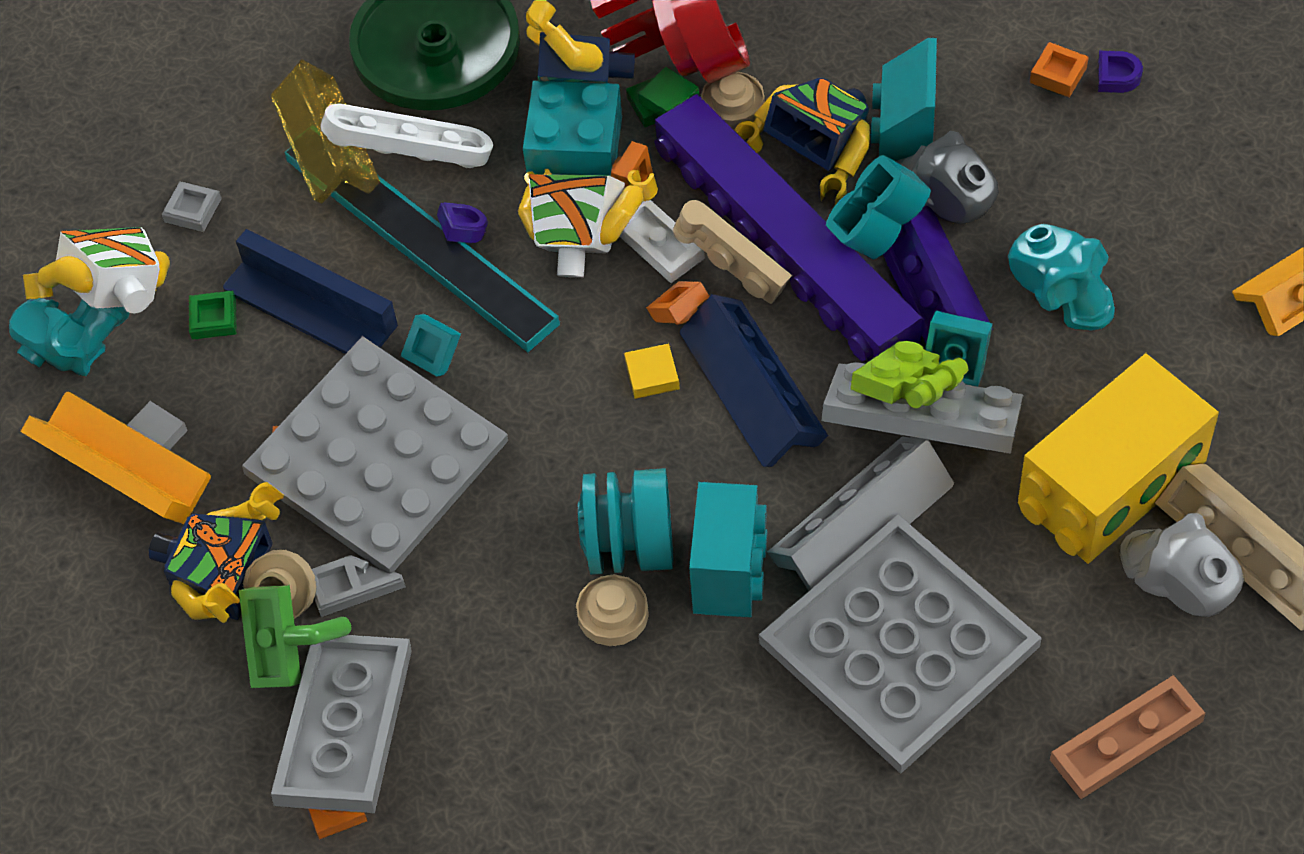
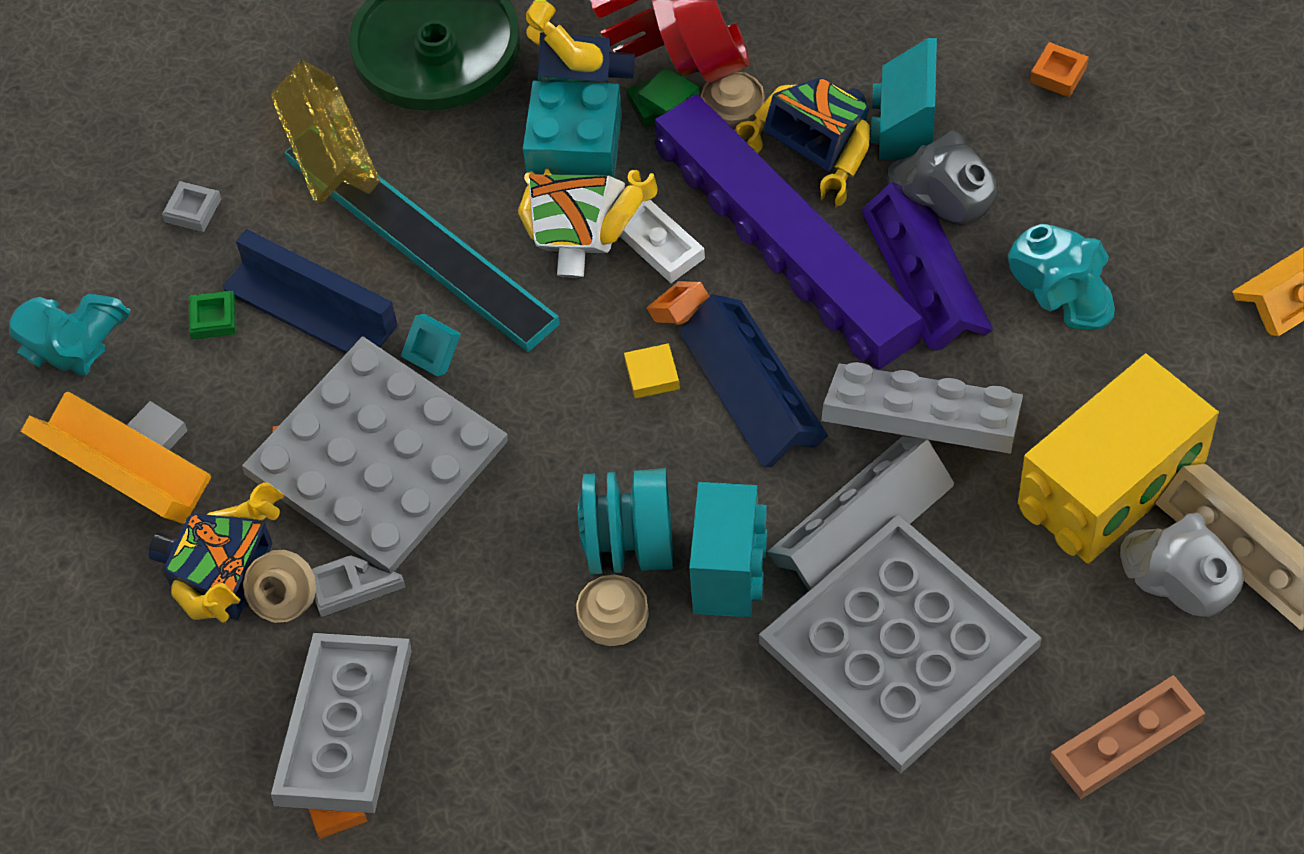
(103, 269): torso -> none
(274, 638): bright green plate -> none
(406, 135): white plate -> none
(462, 222): dark purple tile -> none
(634, 158): orange plate -> none
(731, 251): tan plate -> none
(878, 207): teal brick -> none
(908, 374): lime plate -> none
(960, 338): teal piece -> none
(1118, 71): dark purple tile -> none

